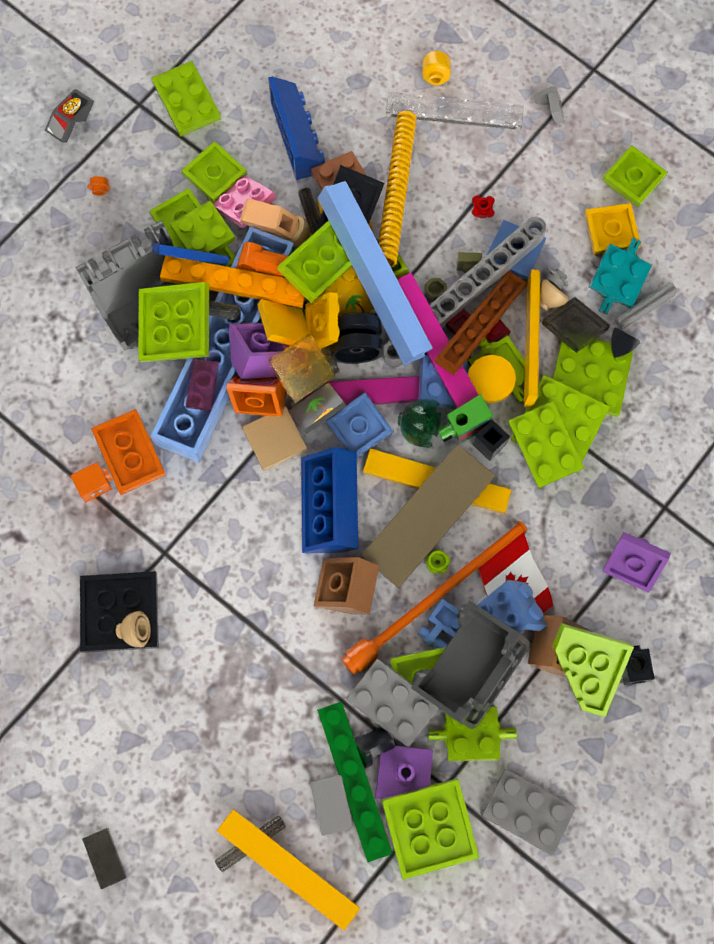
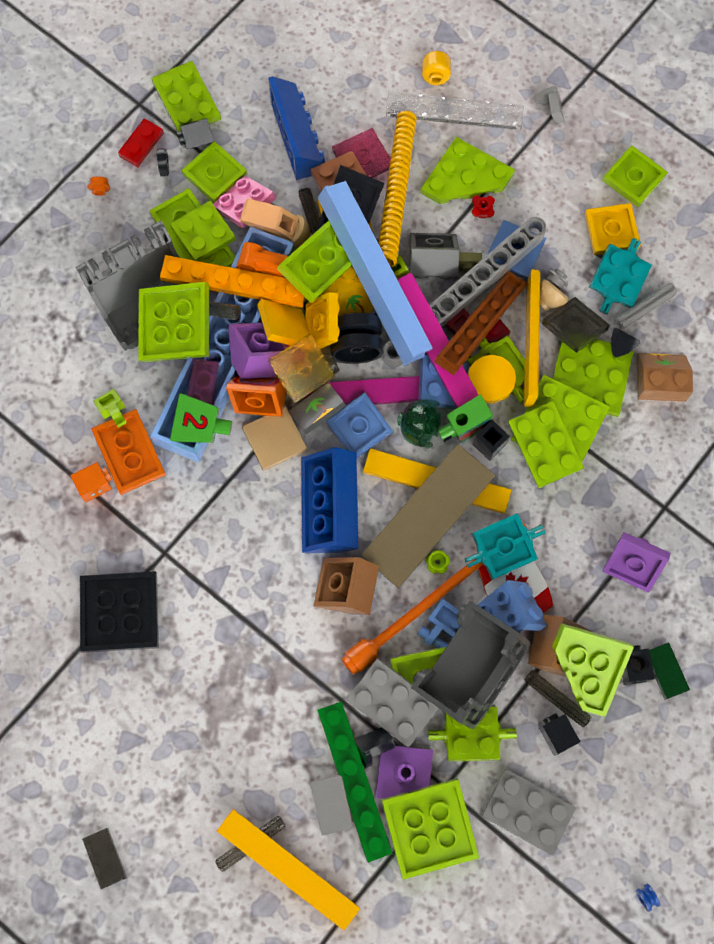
(71, 110): slope -> none
(110, 405): none -> lime plate
(134, 629): tan brick -> none
(141, 142): none -> red plate
(163, 161): none -> black tile
(190, 254): blue tile -> none
(195, 134): none -> brick
(197, 421): none -> bright green torso
(368, 152): none -> clear pink tile
(434, 255): none -> dark grey slope
(434, 288): olive tile -> none
(465, 173): none -> lime plate
(504, 546): none -> teal plate
(557, 698): none -> clear smoke axle
(559, 733): none -> black brick
(648, 897): none -> blue bush
(664, 377): none -> medium nougat slope
(667, 671): none -> dark green tile

